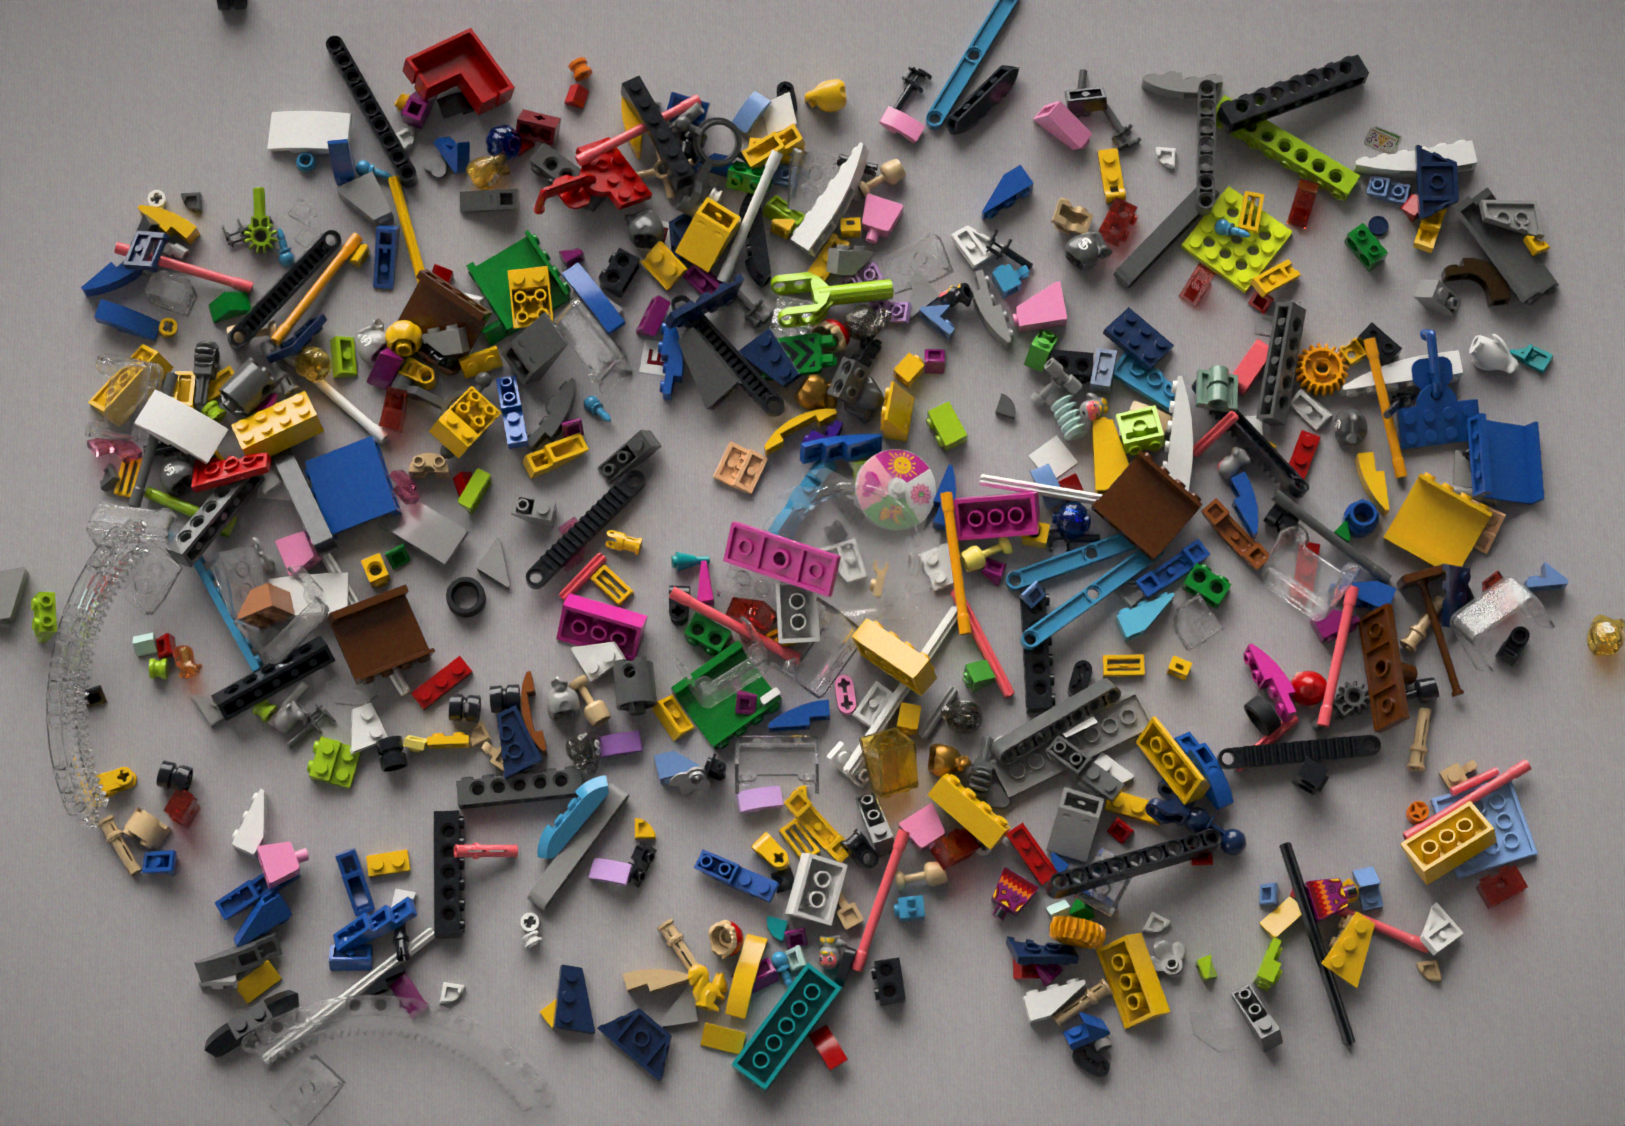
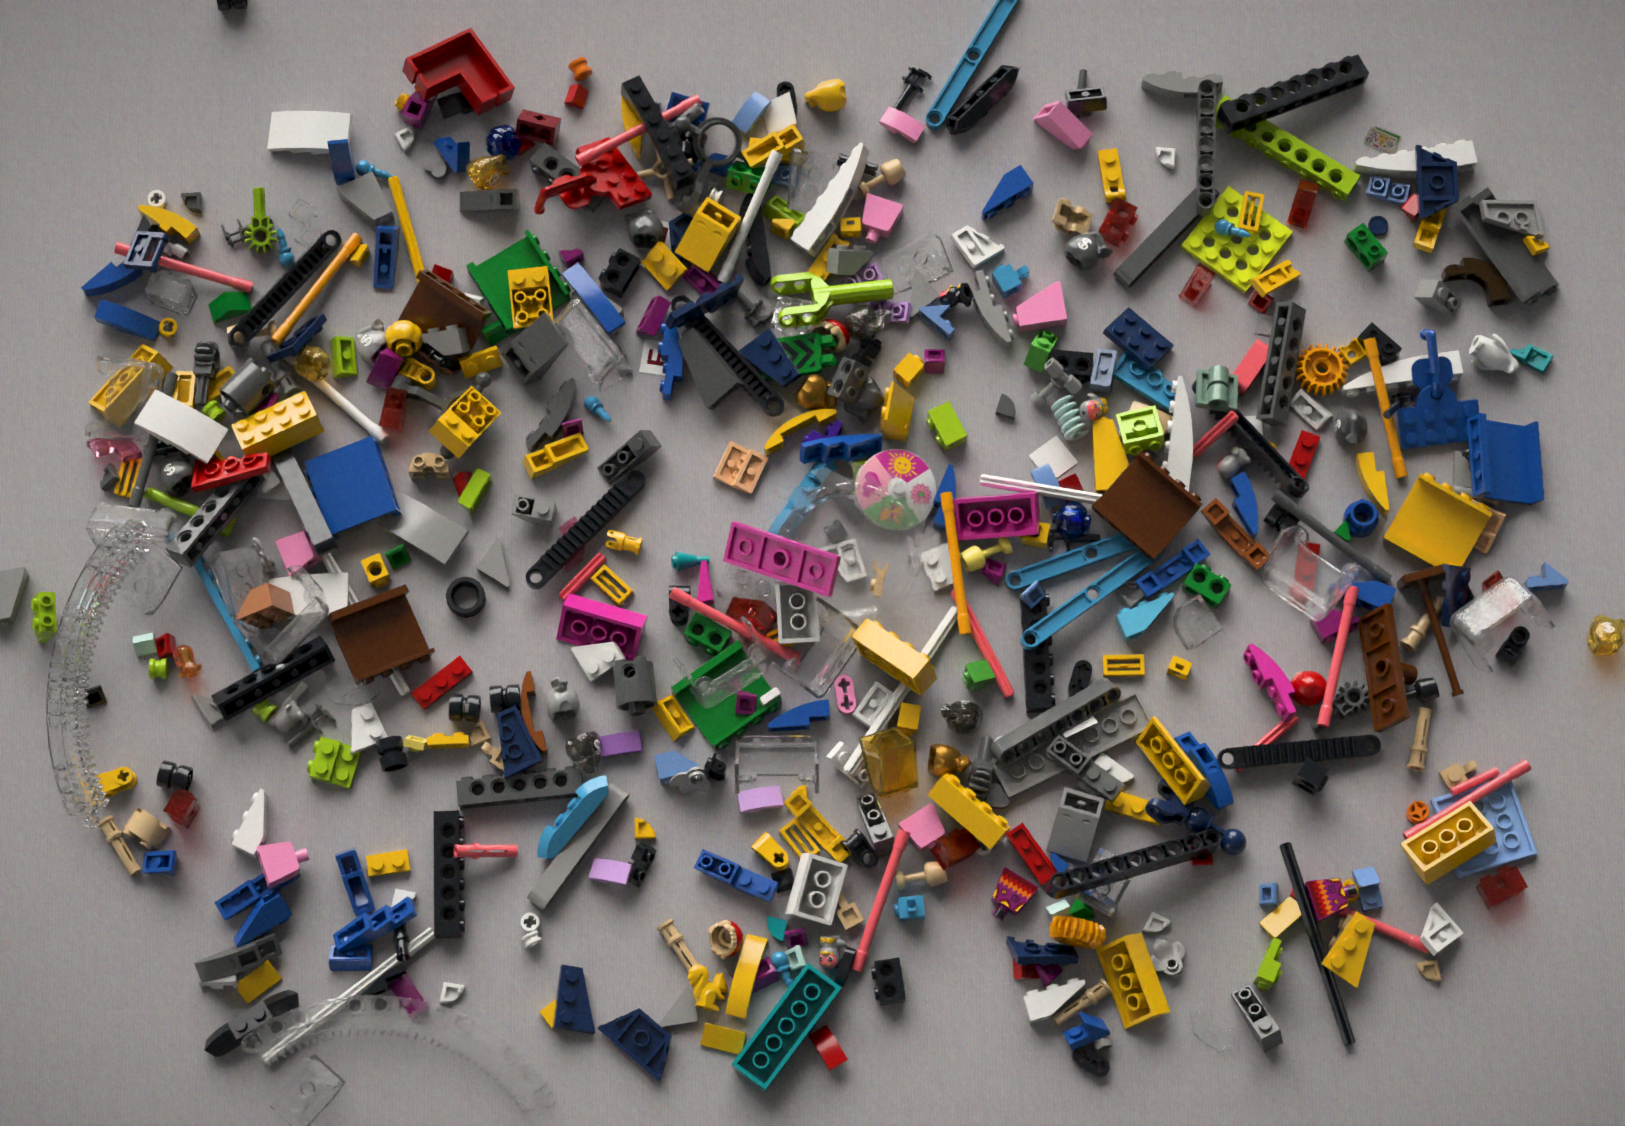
(303, 157): dark azure plate -> none
(373, 120): black beam -> none
(405, 487): clear pink tile -> none
(512, 412): blue slope -> none
(595, 711): tan piece -> none
(655, 979): tan slope -> none
(935, 716): light grey axle -> none
(1007, 251): black piece -> none
(1120, 830): red slope -> none
(1121, 130): dark grey piece -> none
(1206, 968): lime slope -> none
(1262, 715): black tyre -> none

